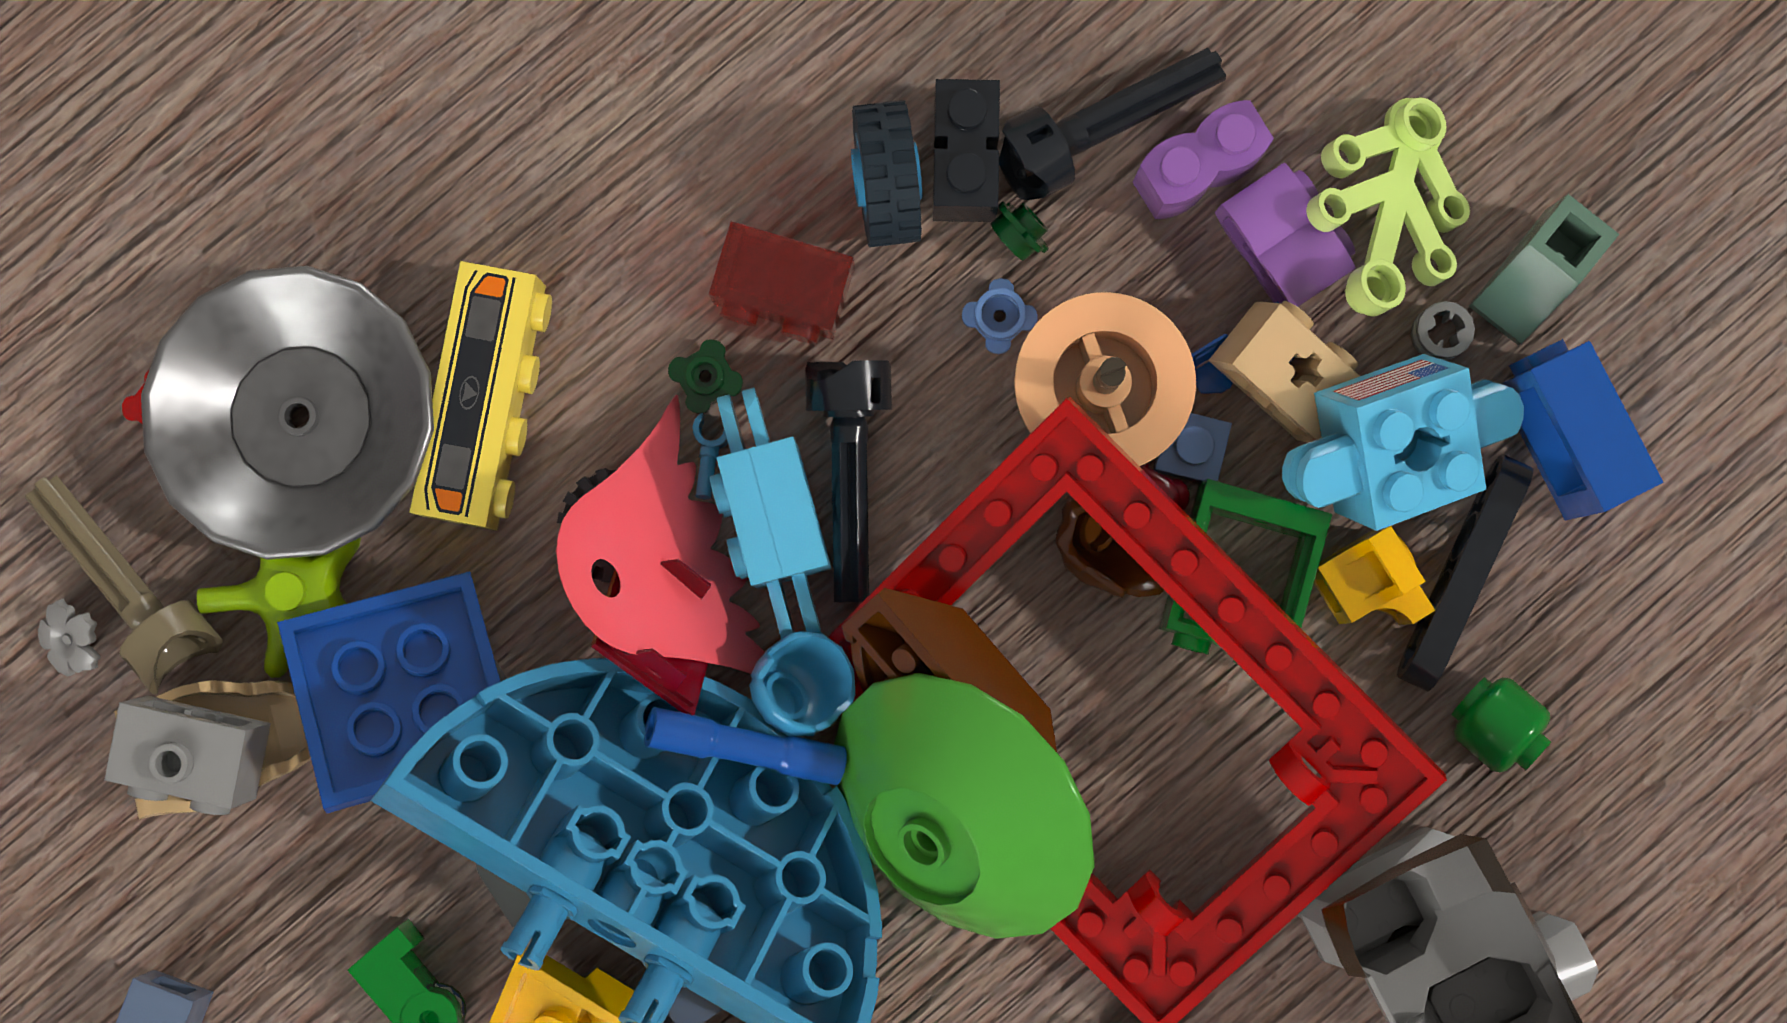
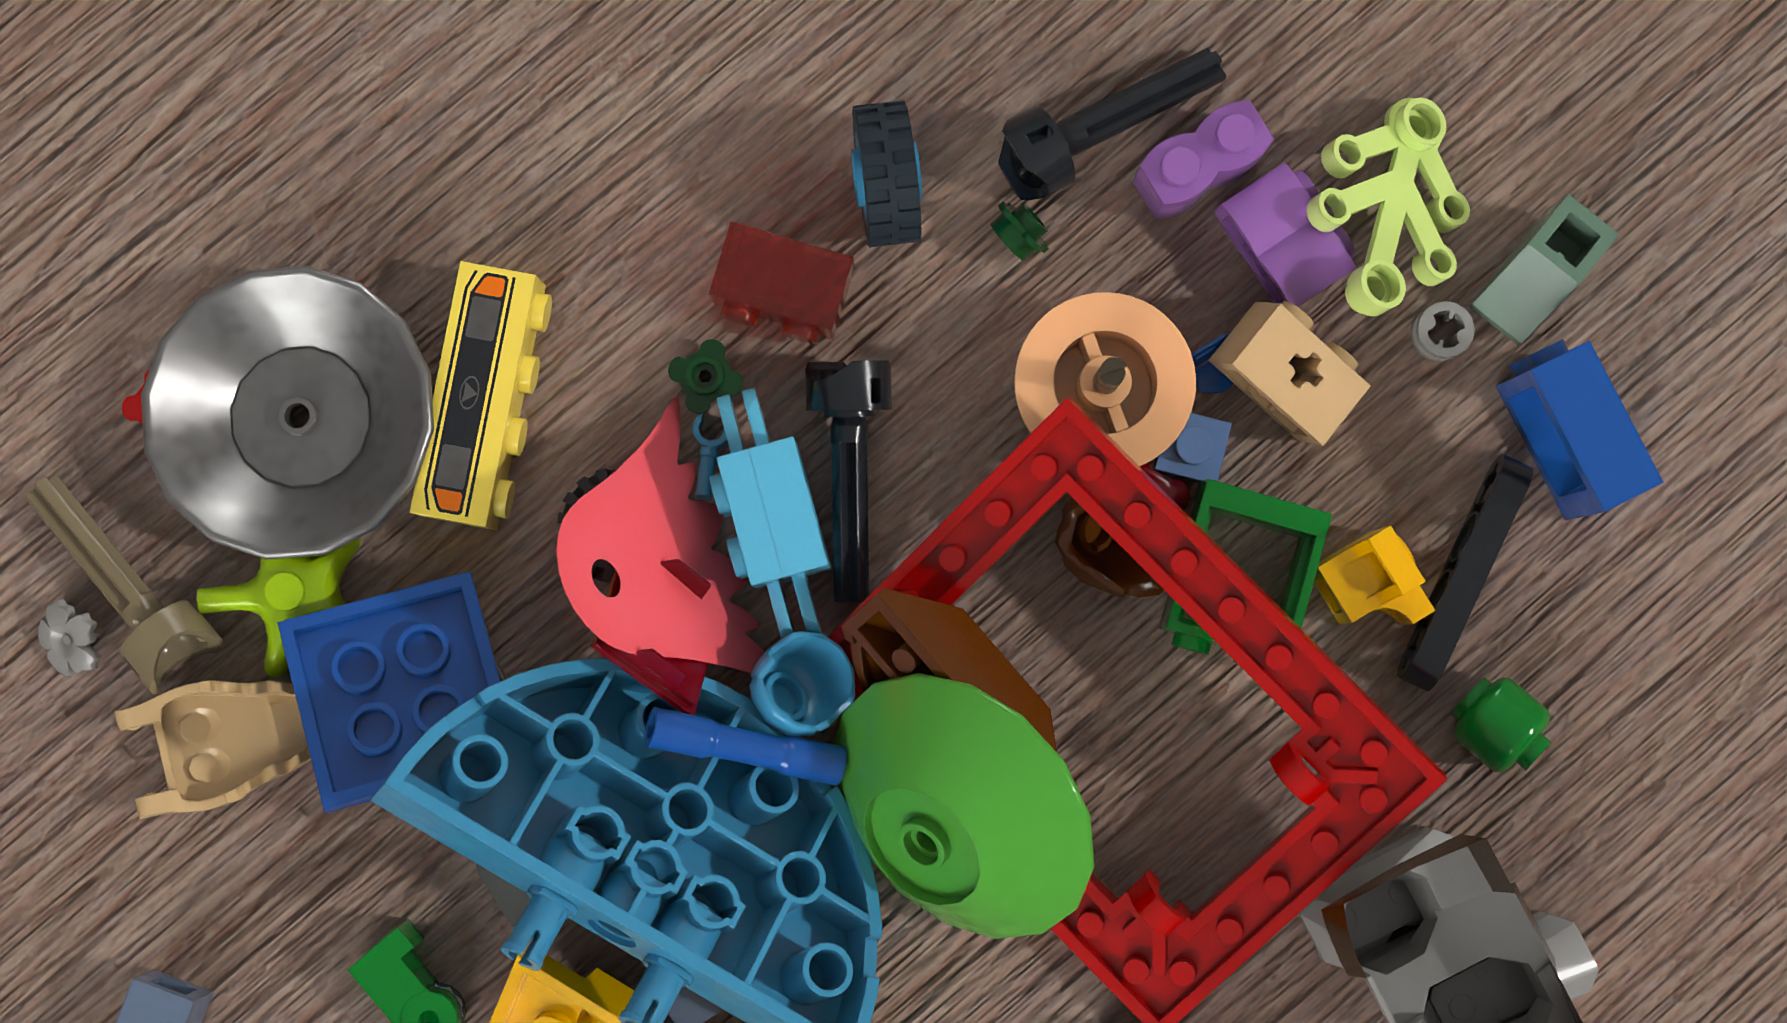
(187, 754): light grey brick -> none
(966, 150): black piece -> none
(999, 298): medium blue plate -> none
(1408, 412): medium azure brick -> none

